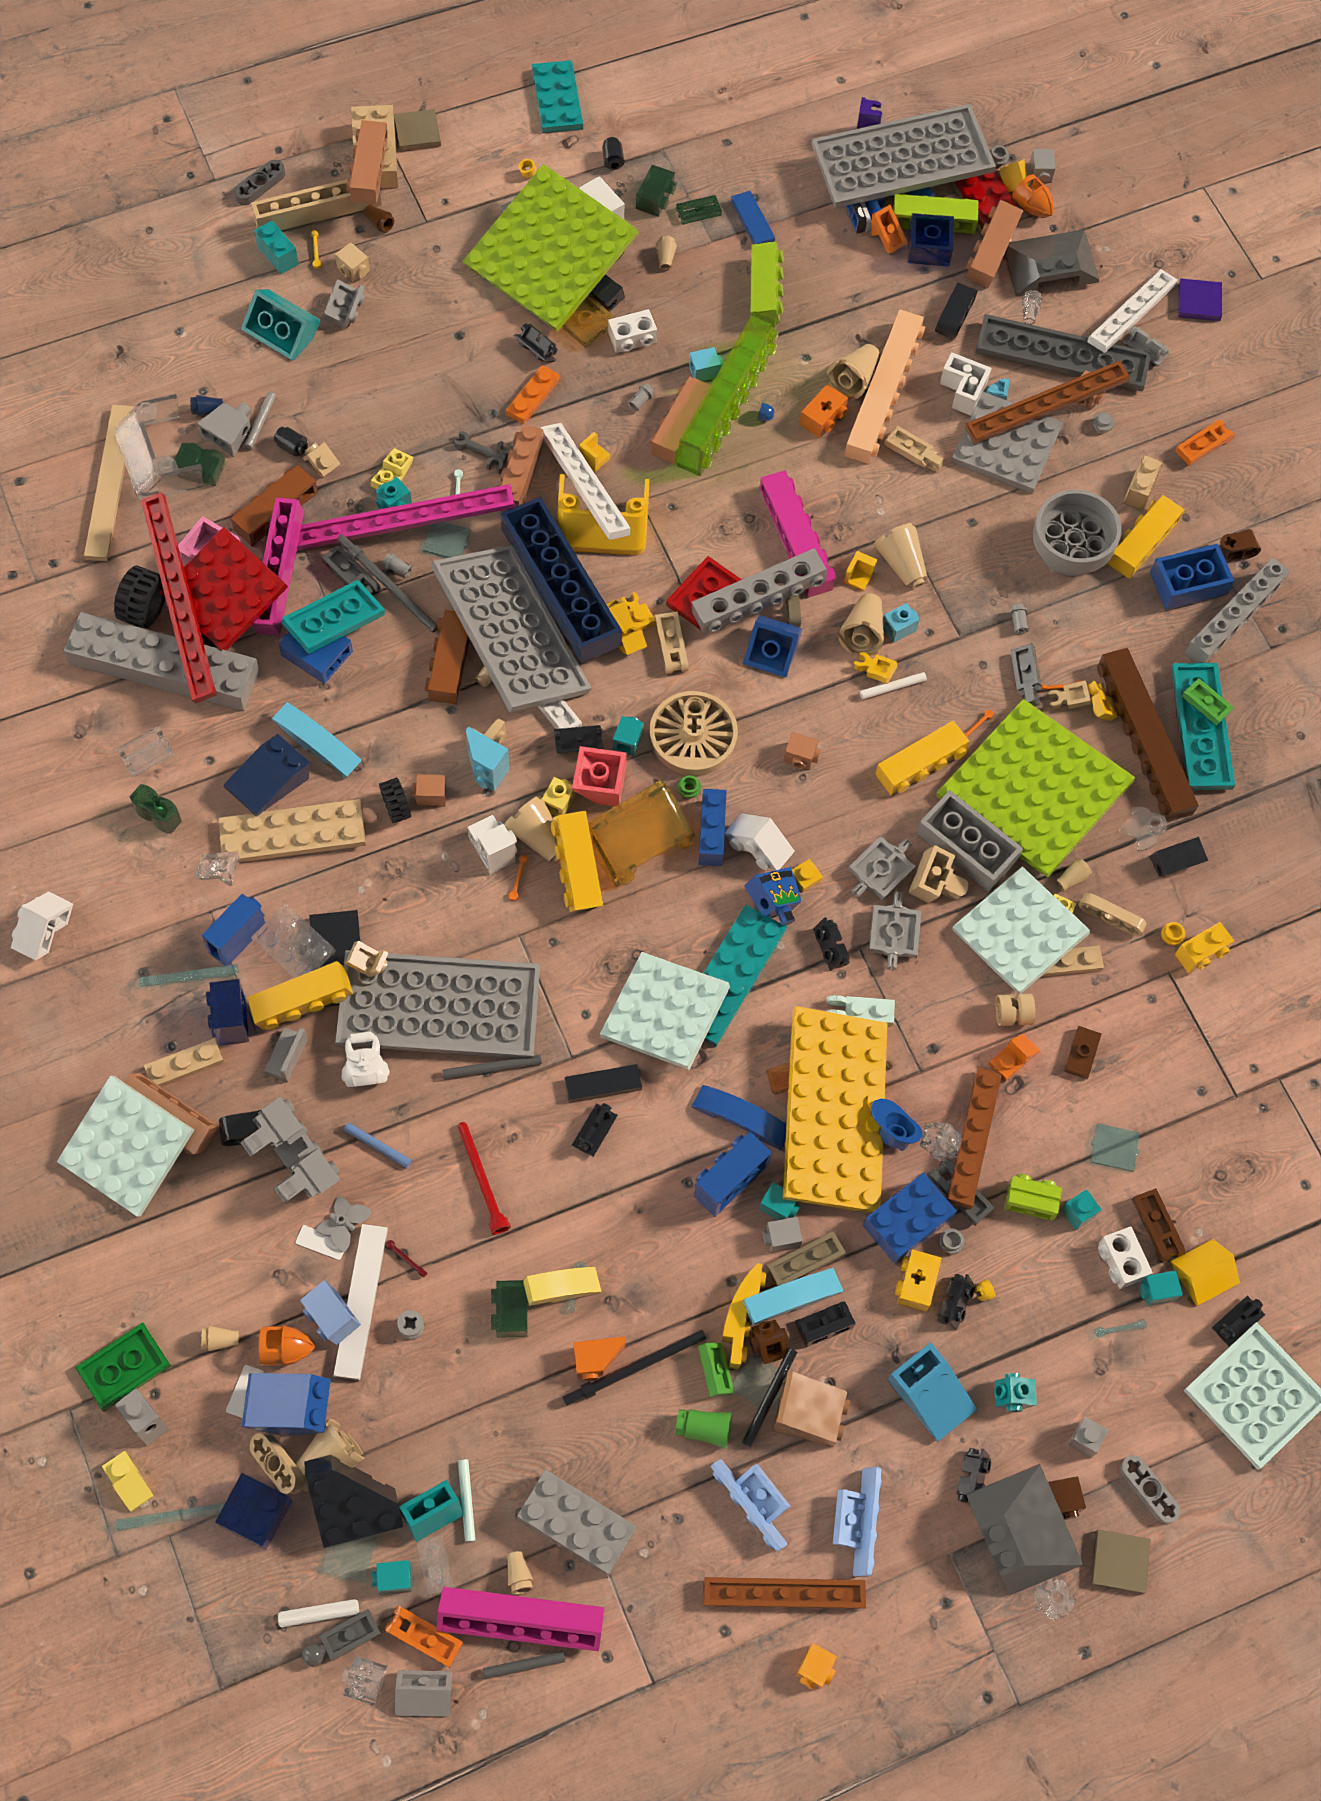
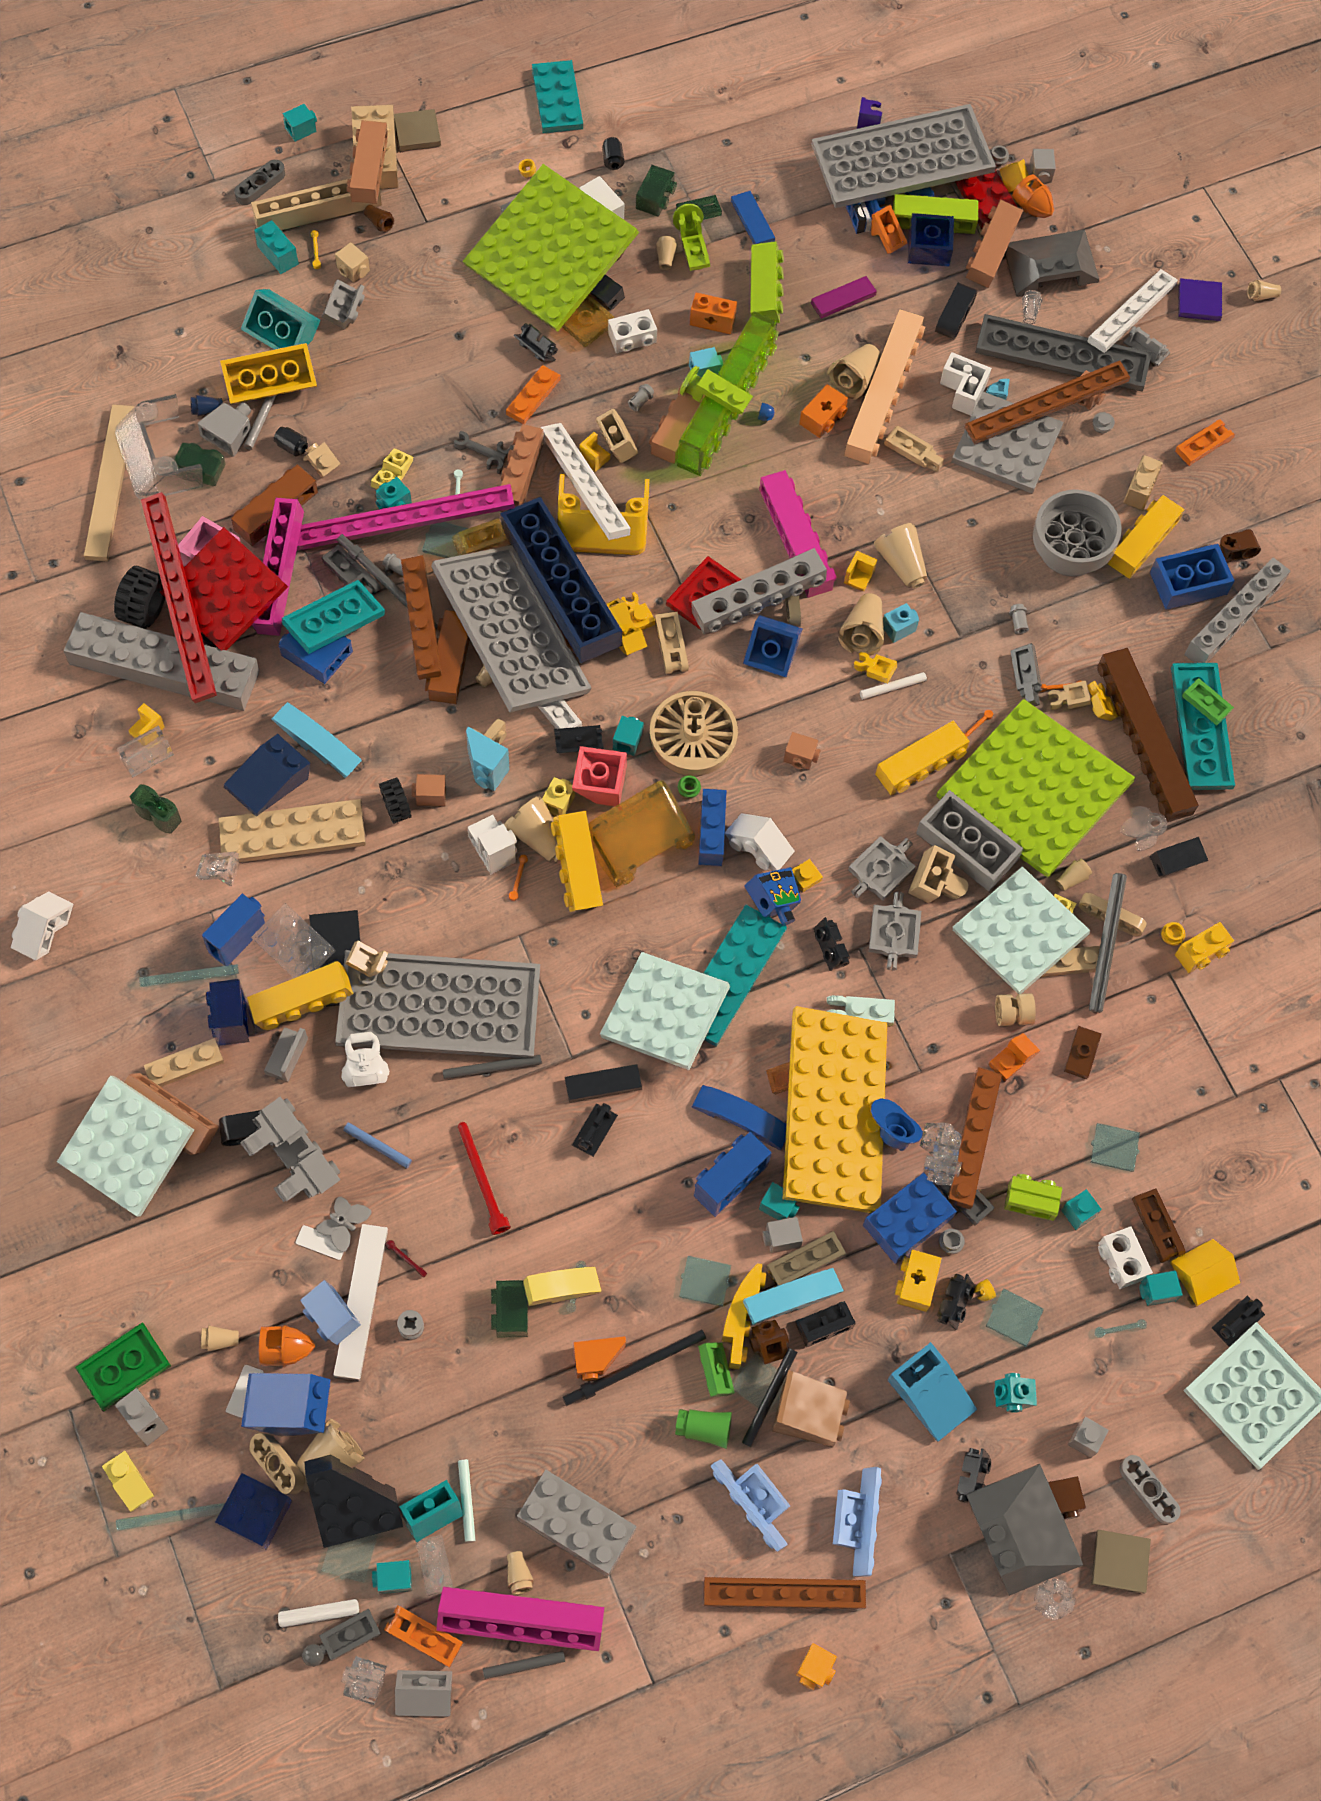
(148, 720): none -> yellow panel
(268, 373): none -> yellow slope
(300, 122): none -> teal brick
(421, 617): none -> dark orange plate
(479, 537): none -> clear yellow brick
(617, 435): none -> tan brick
(688, 220): none -> lime piece
(705, 1281): none -> clear light blue piece
(713, 313): none -> orange brick
(716, 389): none -> lime piece
(843, 297): none -> magenta tile
(943, 1164): none -> clear brick
(1014, 1317): none -> clear light blue piece
(1107, 943): none -> dark grey axle
(1263, 290): none -> tan cone

